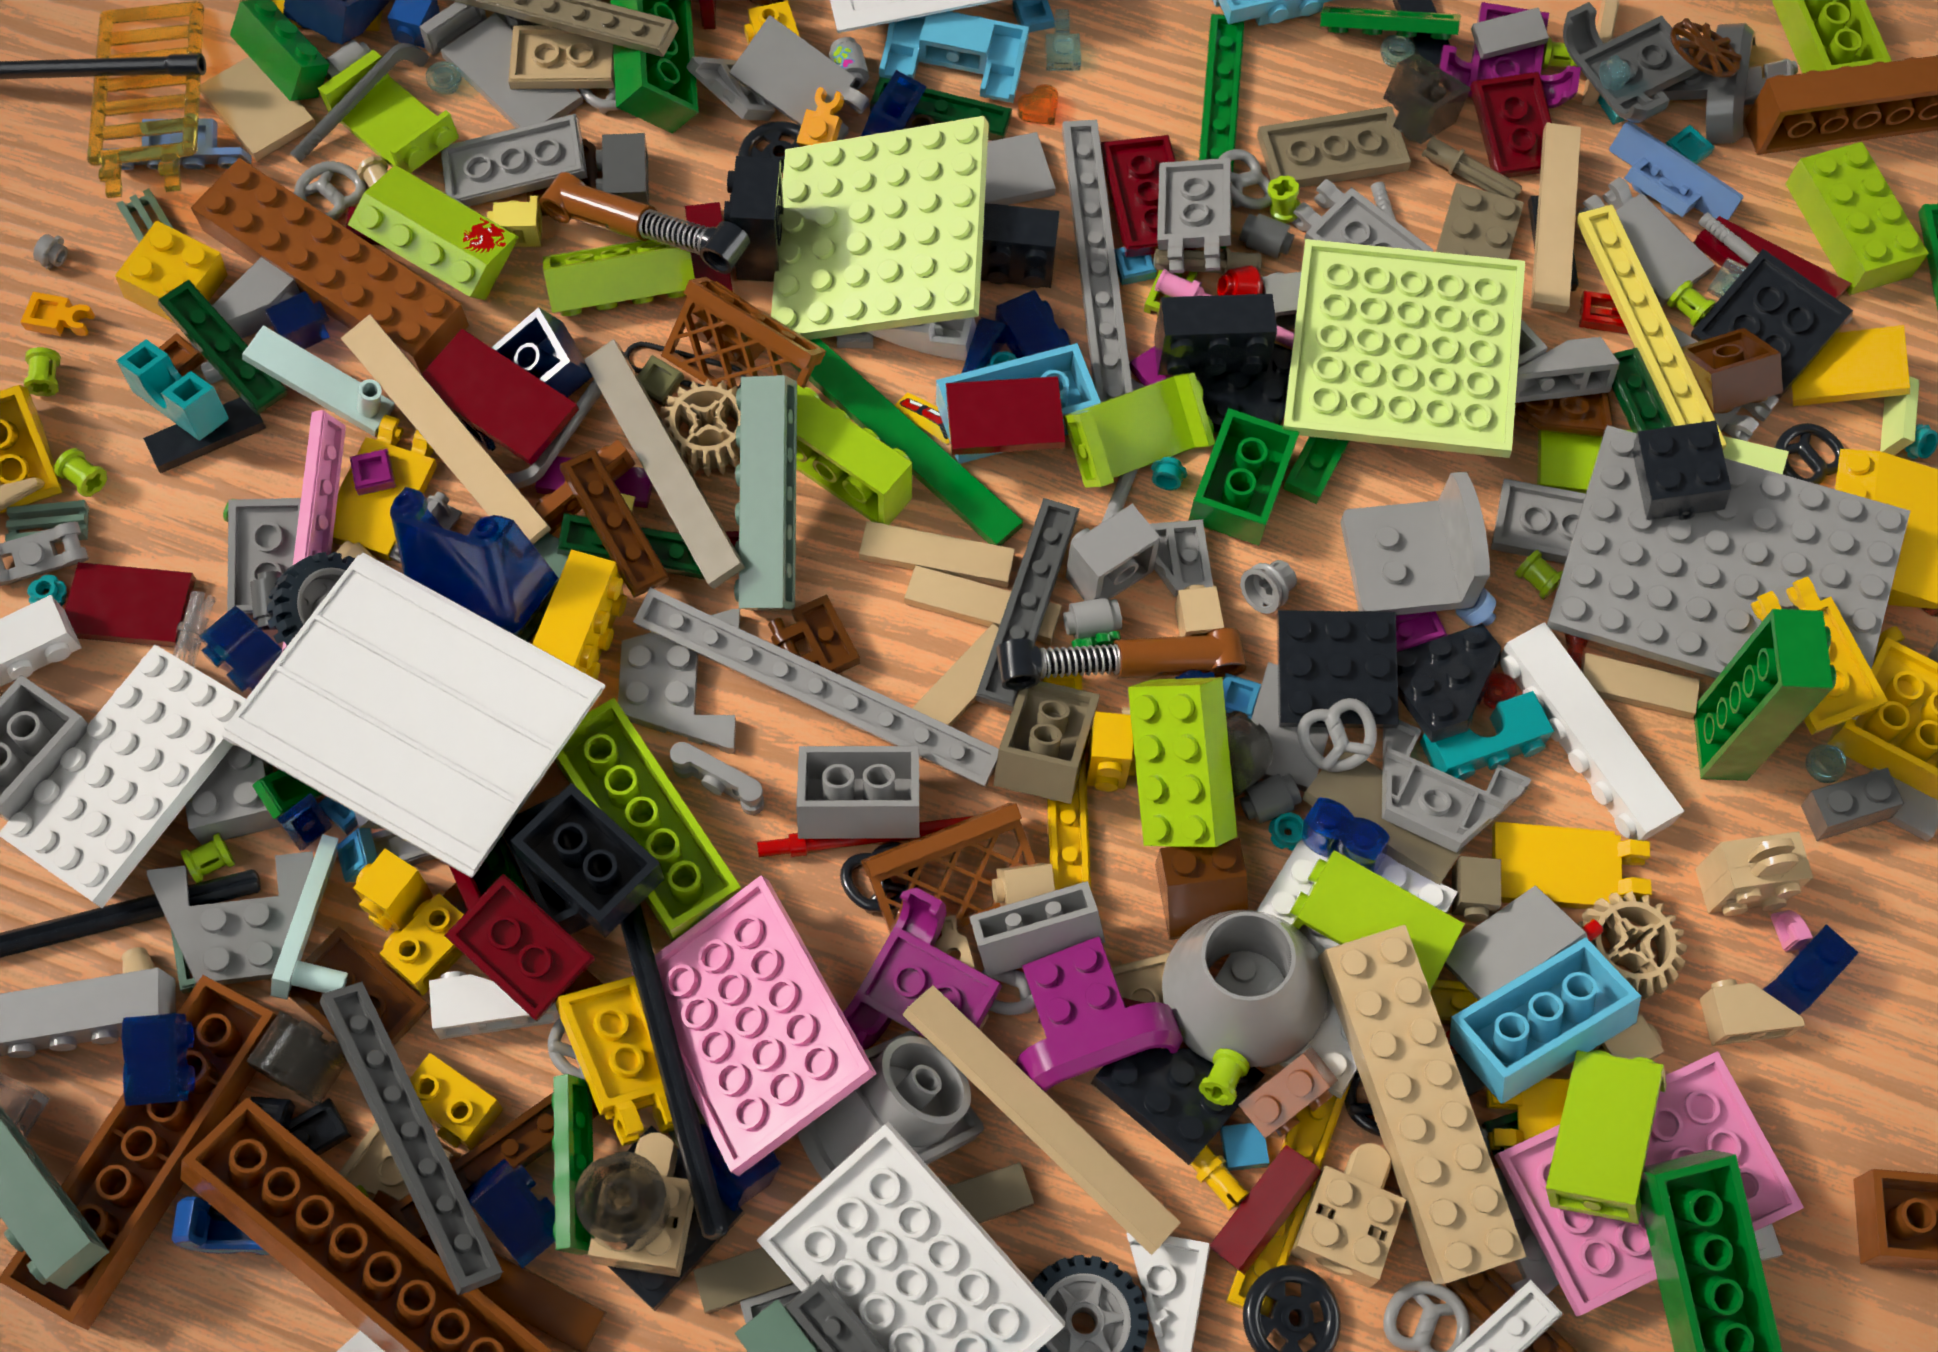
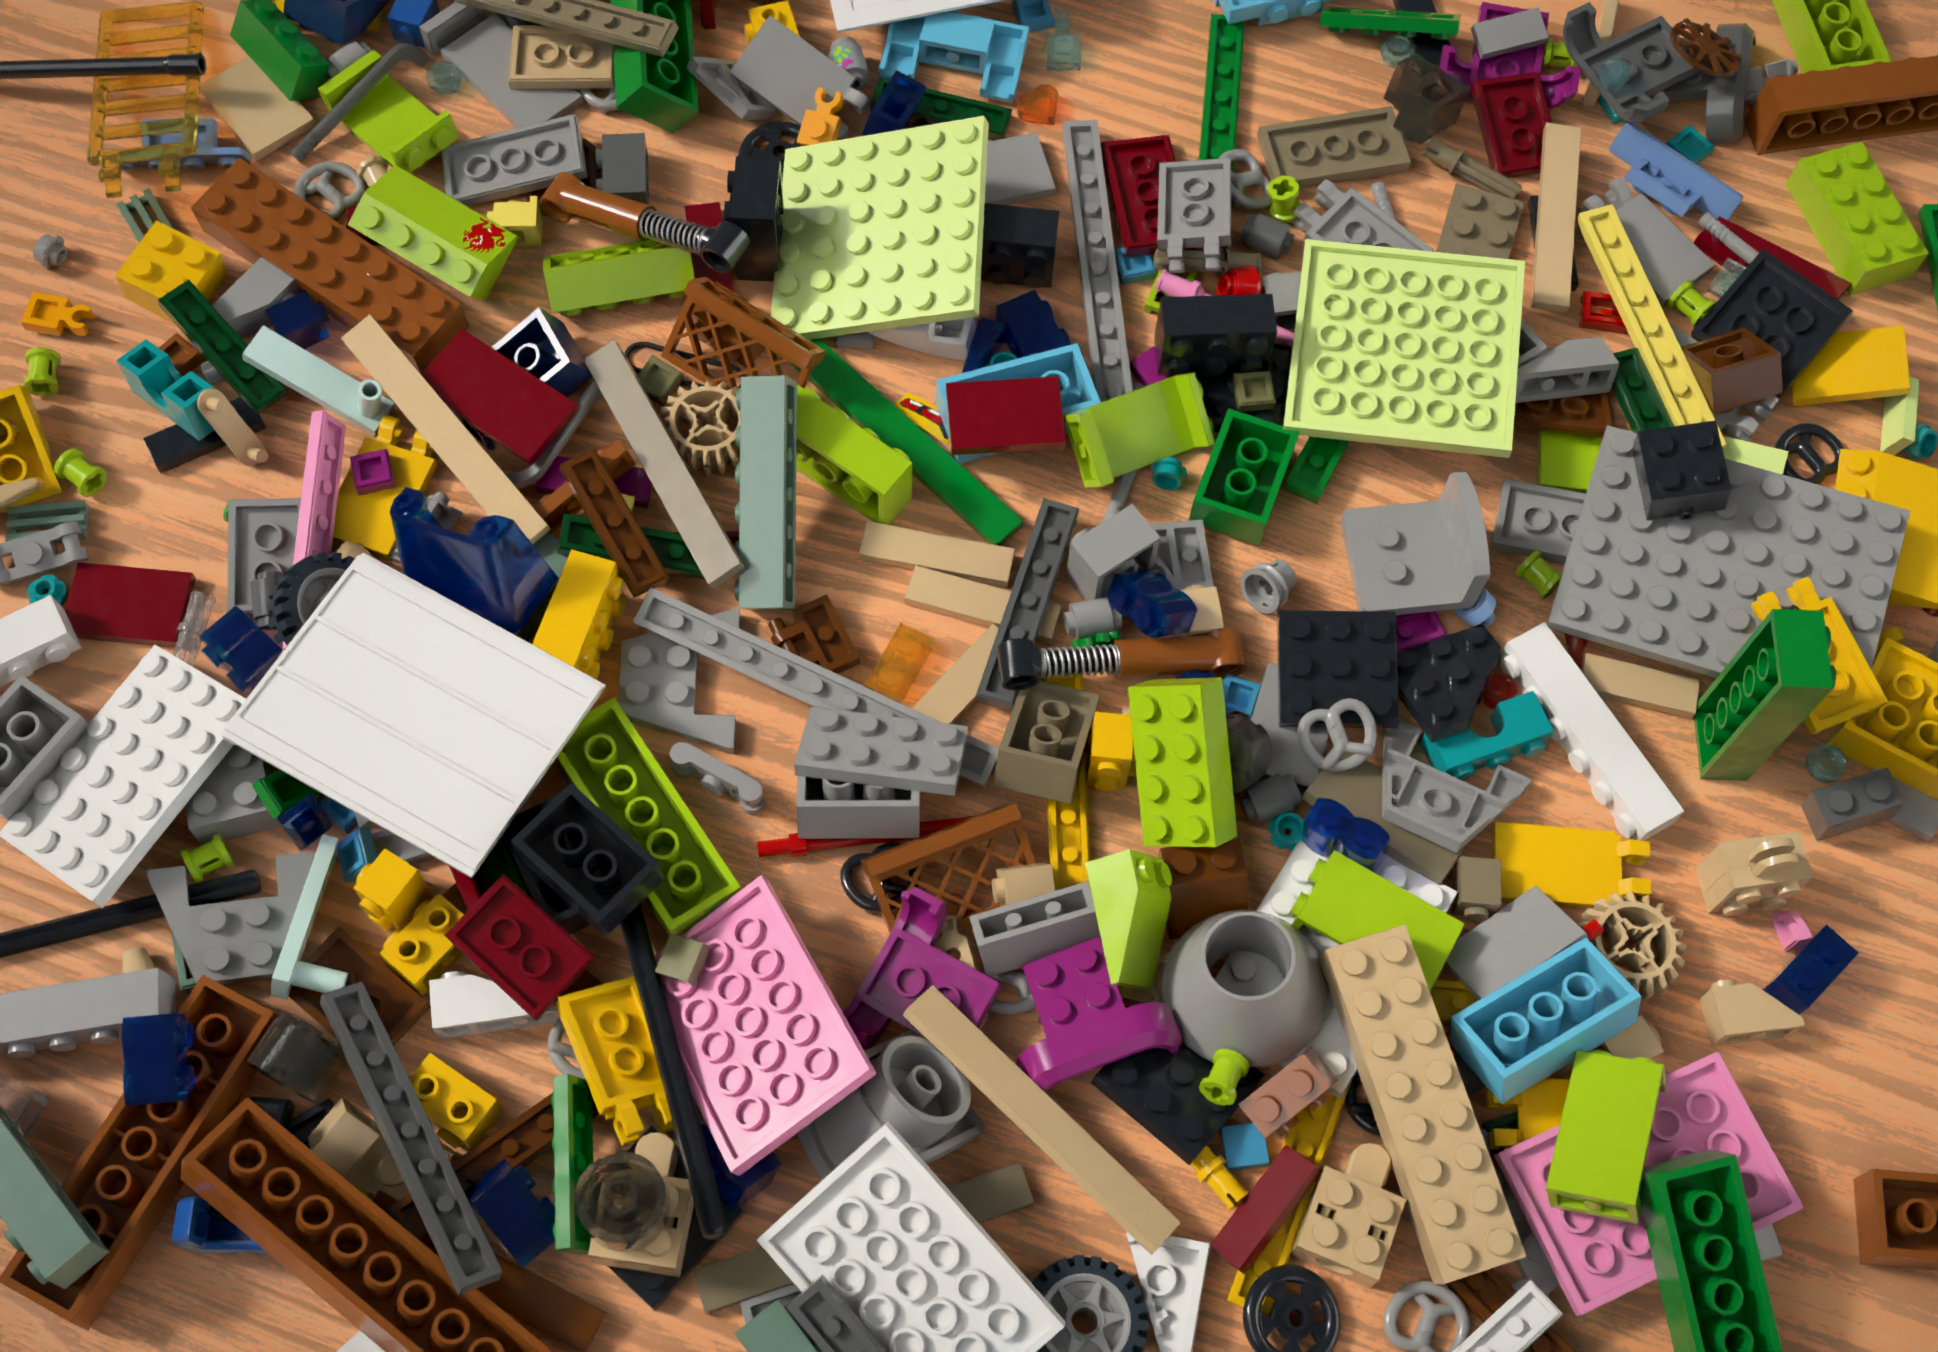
(231, 427): none -> tan piece
(343, 1136): none -> tan brick
(682, 959): none -> olive tile
(881, 751): none -> light grey plate
(900, 663): none -> clear yellow plate
(1131, 913): none -> lime slope
(1152, 603): none -> clear blue brick
(1253, 391): none -> olive tile

